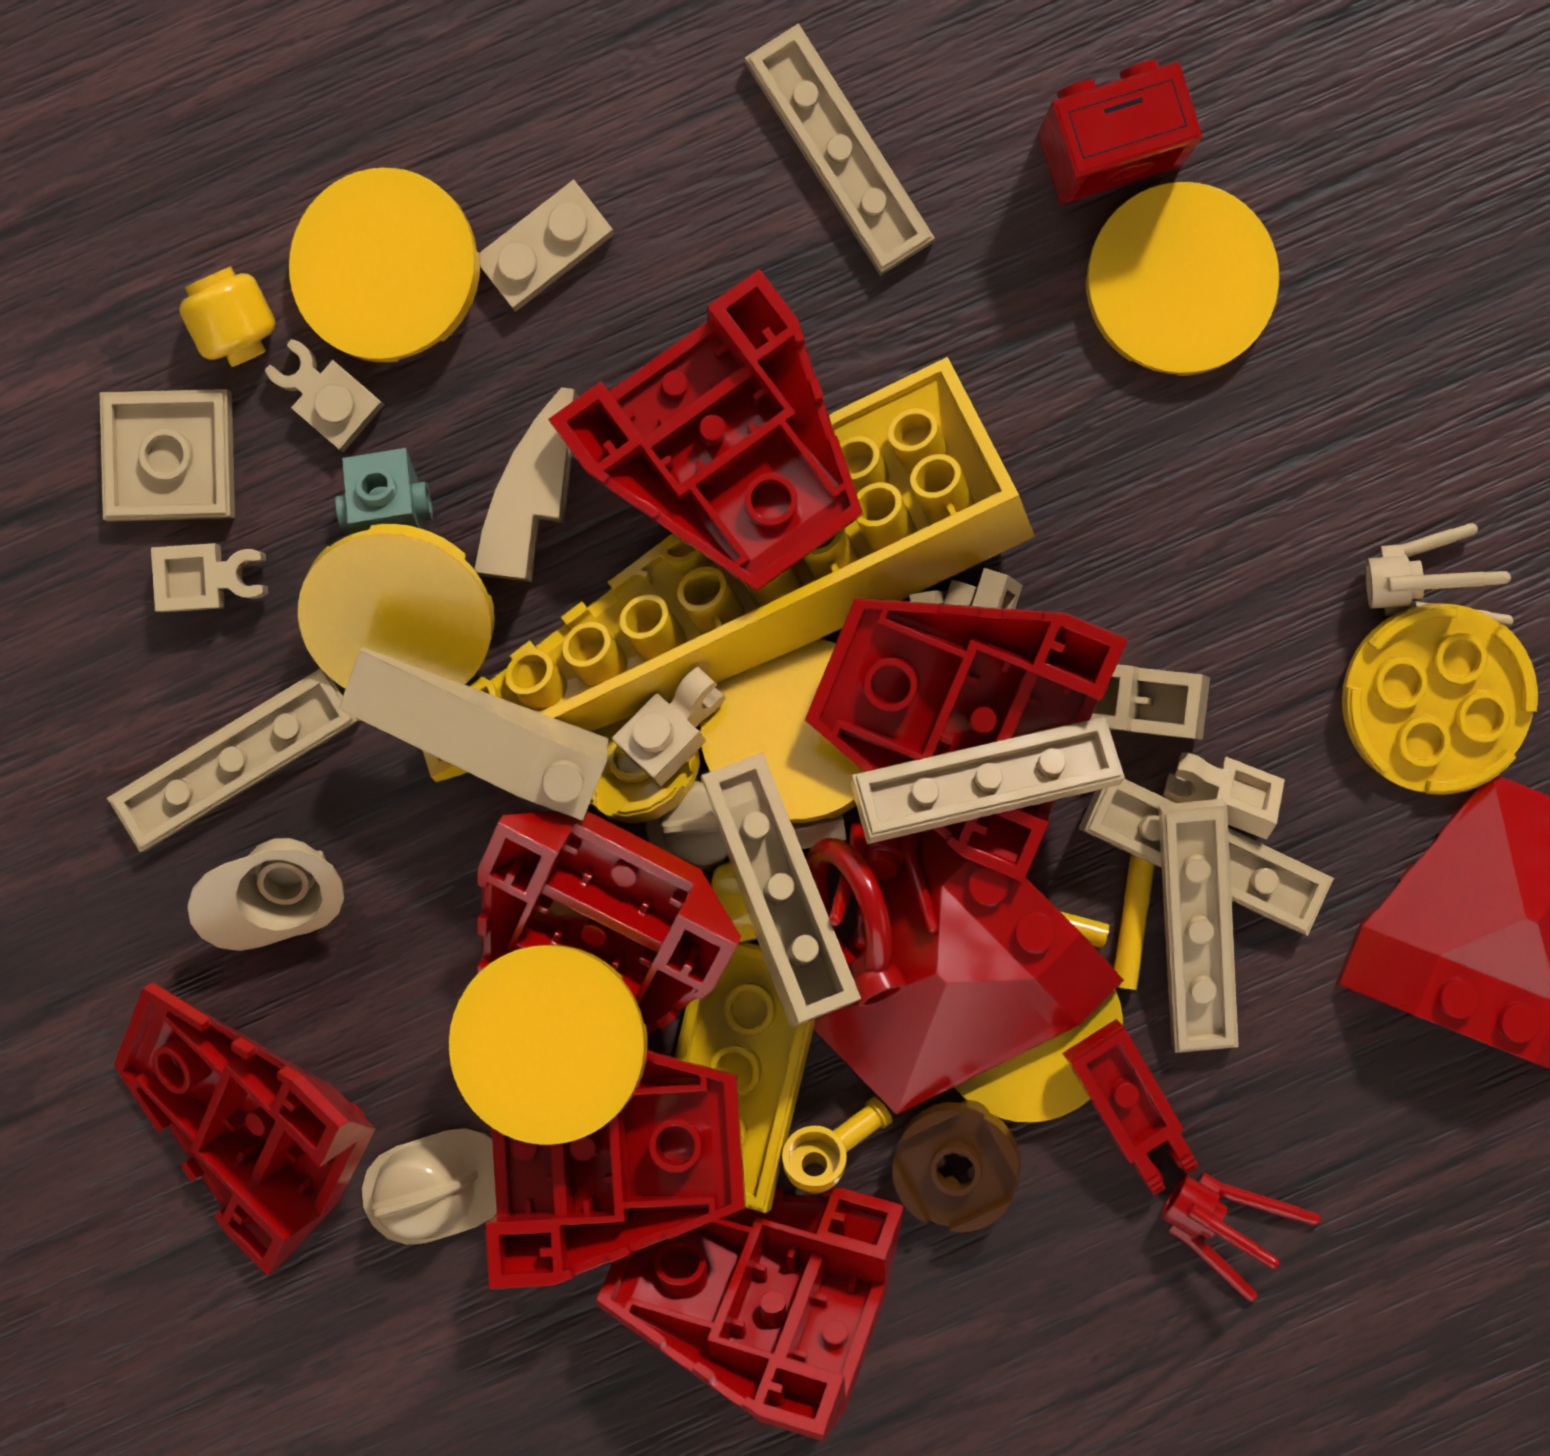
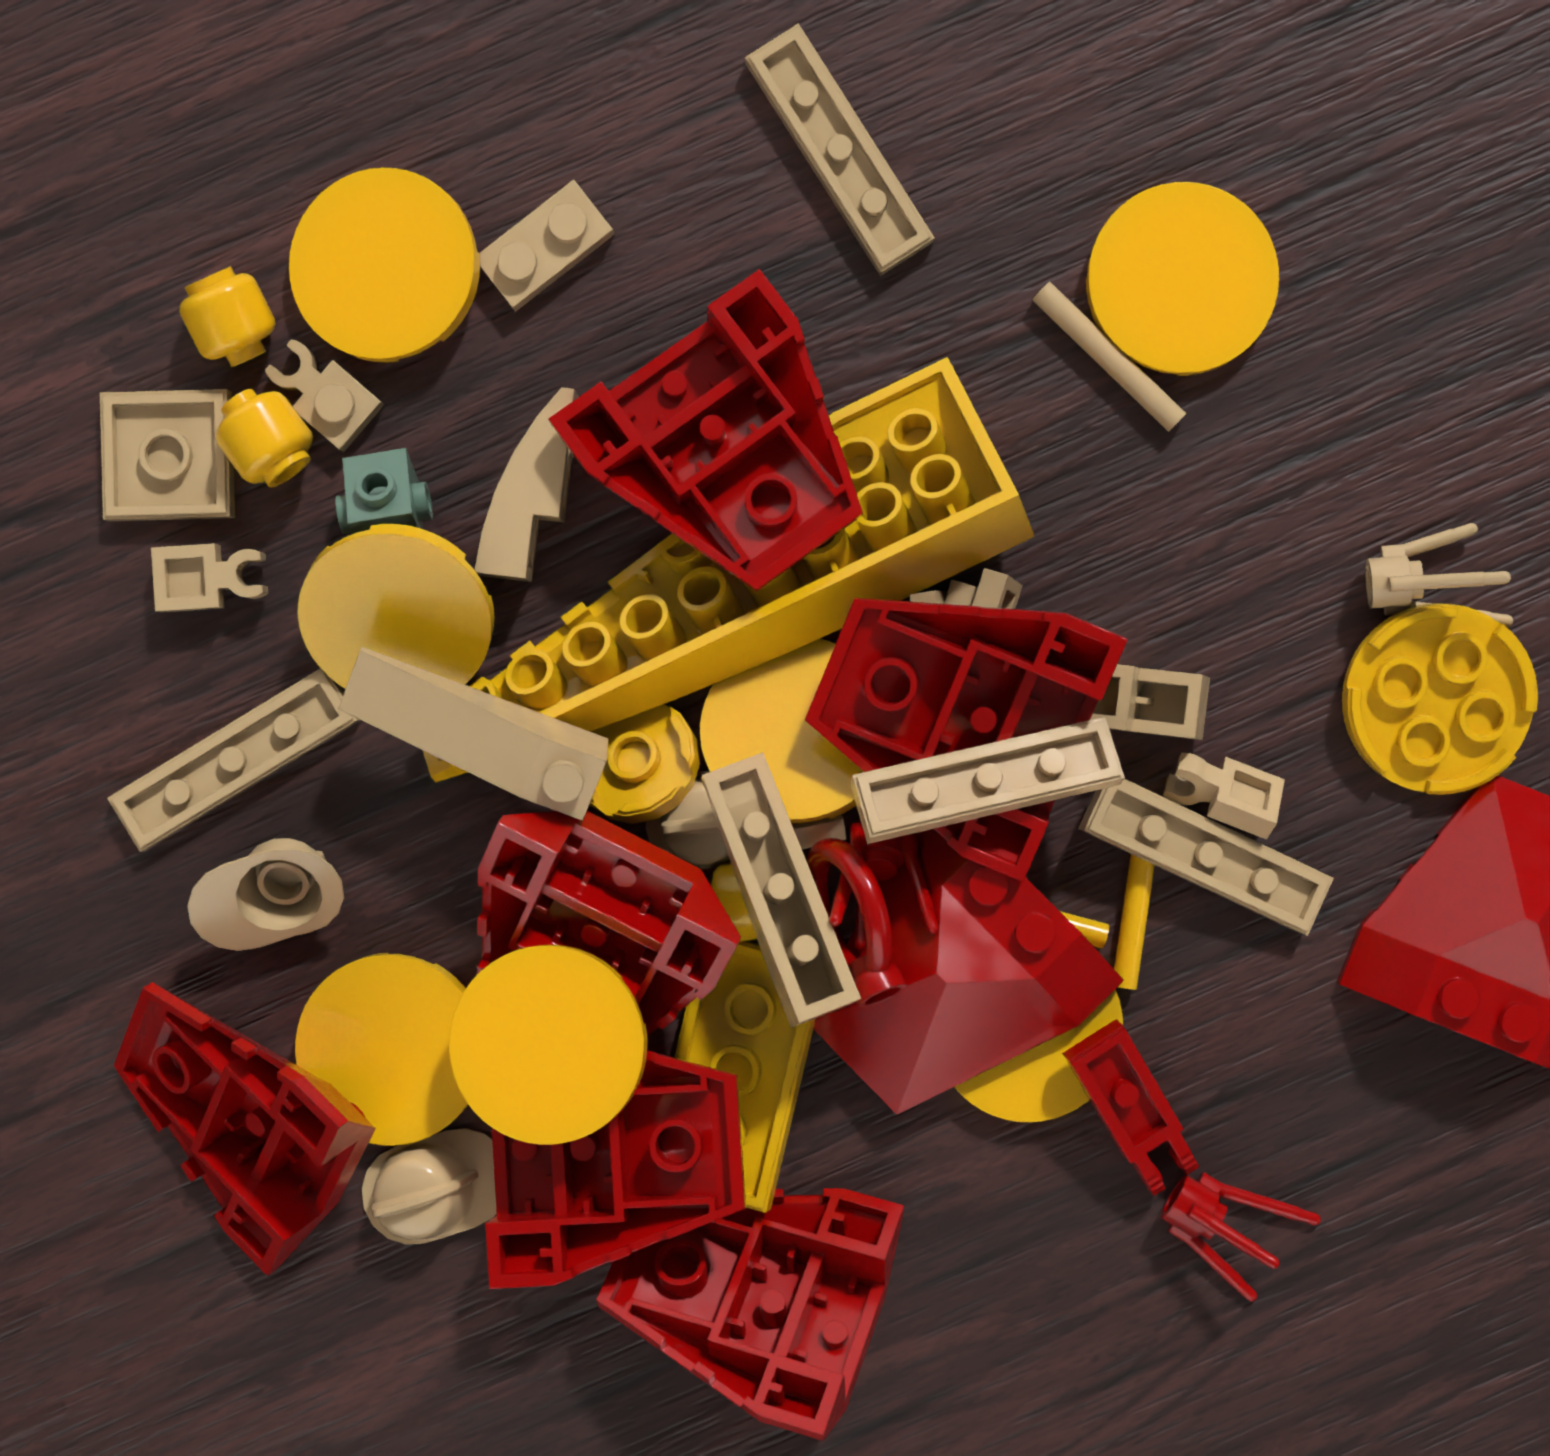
(264, 437): none -> yellow head
(384, 1043): none -> yellow tile
(666, 734): tan plate -> none
(830, 1147): yellow bar -> none
(944, 1199): reddish brown plate -> none
(1108, 356): none -> tan bar
(1118, 130): red brick -> none
(1198, 925): tan tile -> none

